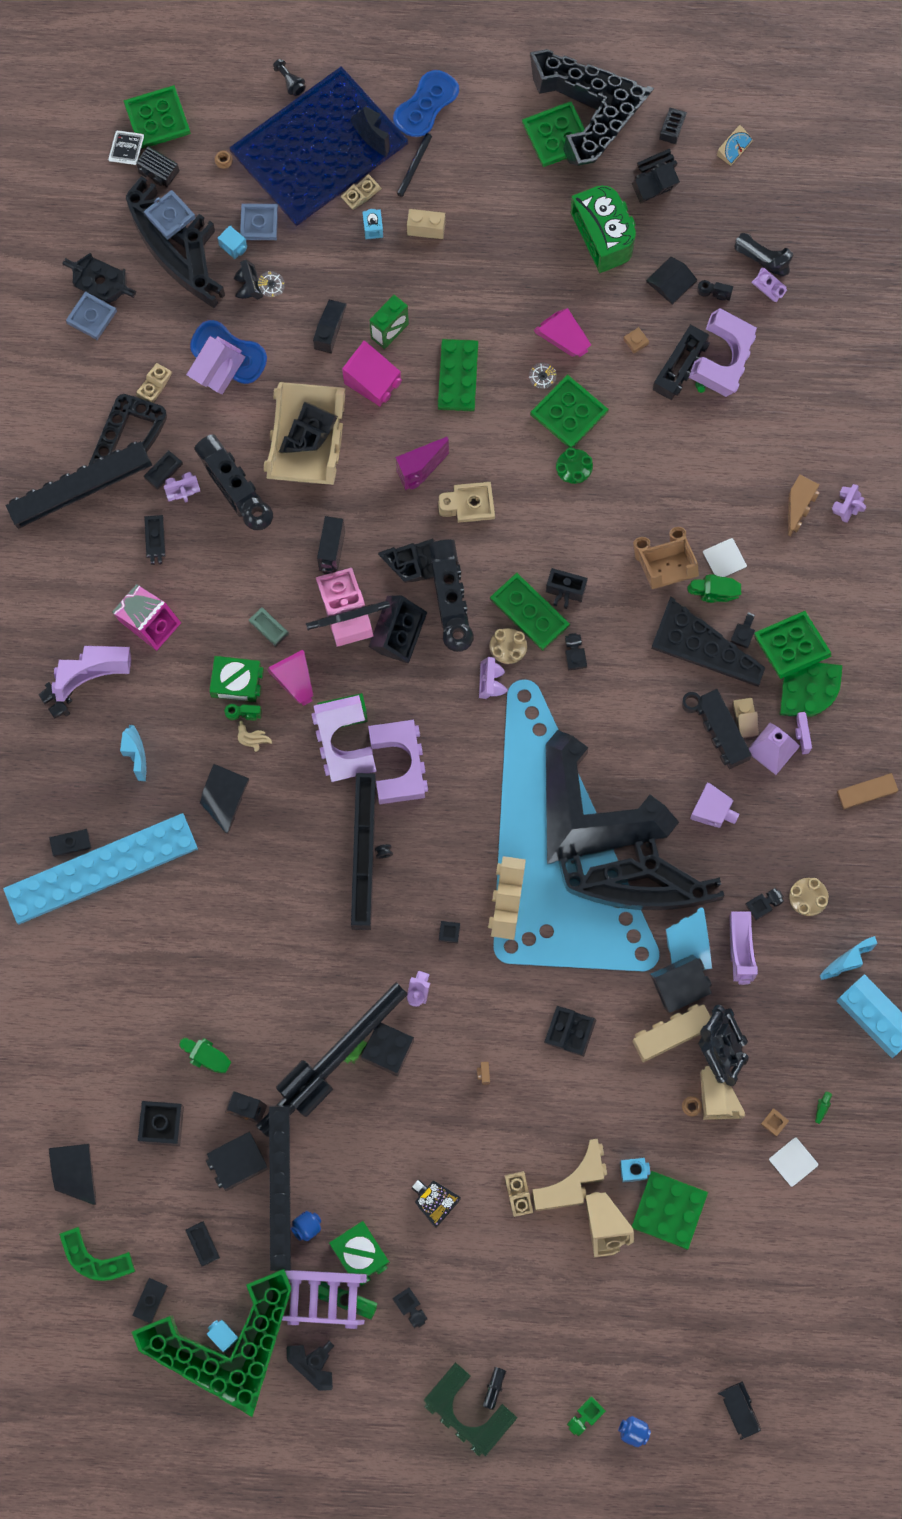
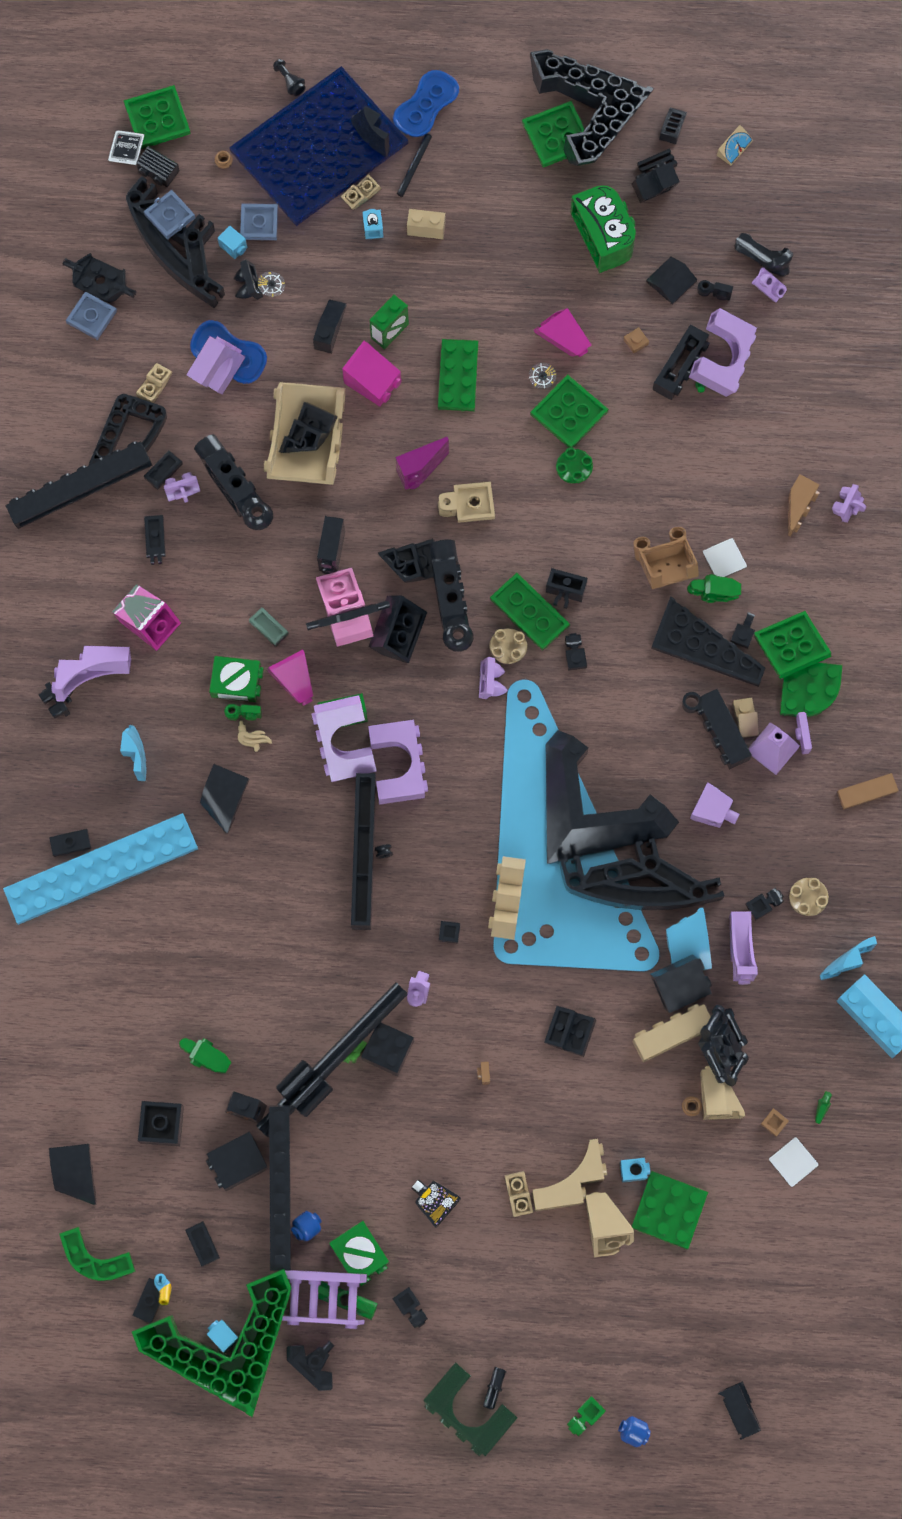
(164, 1288): none -> arm

